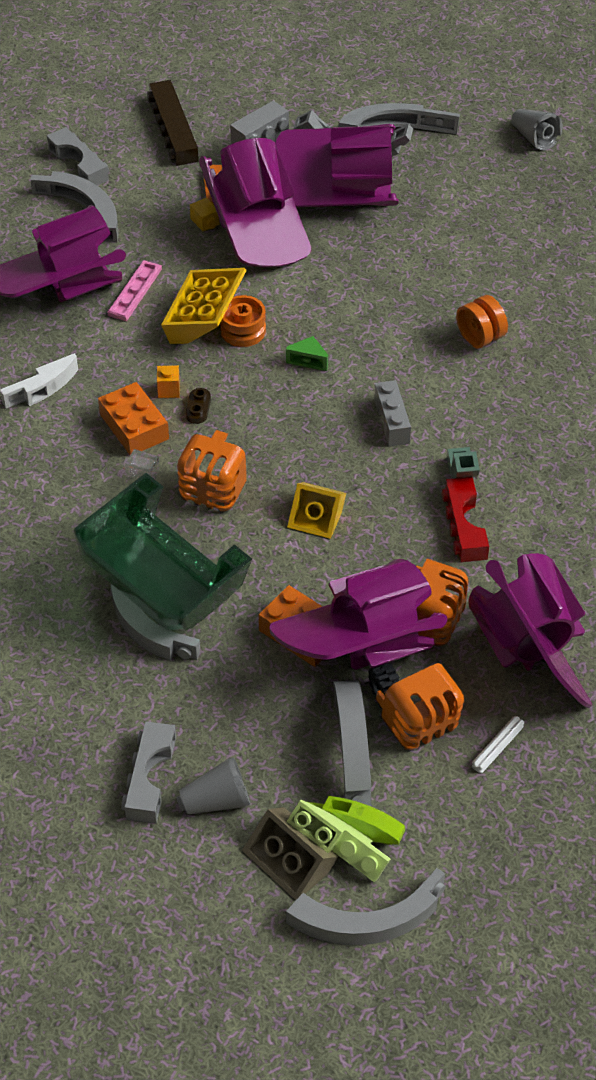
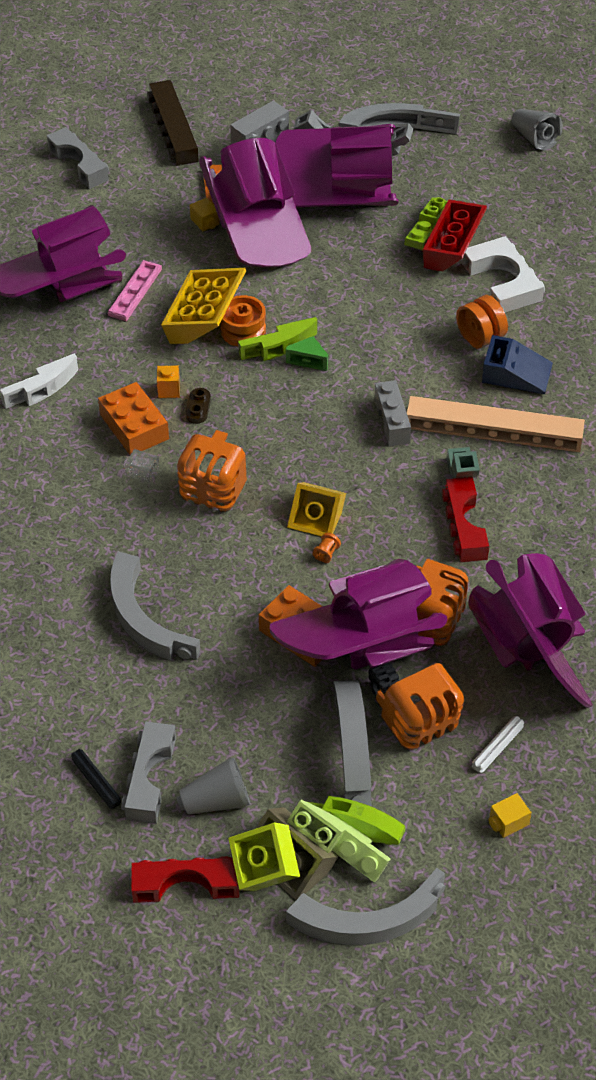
(80, 190): light grey arch -> none
(96, 779): none -> black axle
(152, 879): none -> red arch
(154, 562): clear green slope -> none
(264, 857): none -> neon yellow brick
(275, 344): none -> lime slope
(326, 548): none -> orange bush
(427, 220): none -> lime slope
(452, 234): none -> red slope
(495, 424): none -> light nougat brick
(502, 255): none -> white arch
(509, 815): none -> yellow brick
(515, 366): none -> dark blue slope

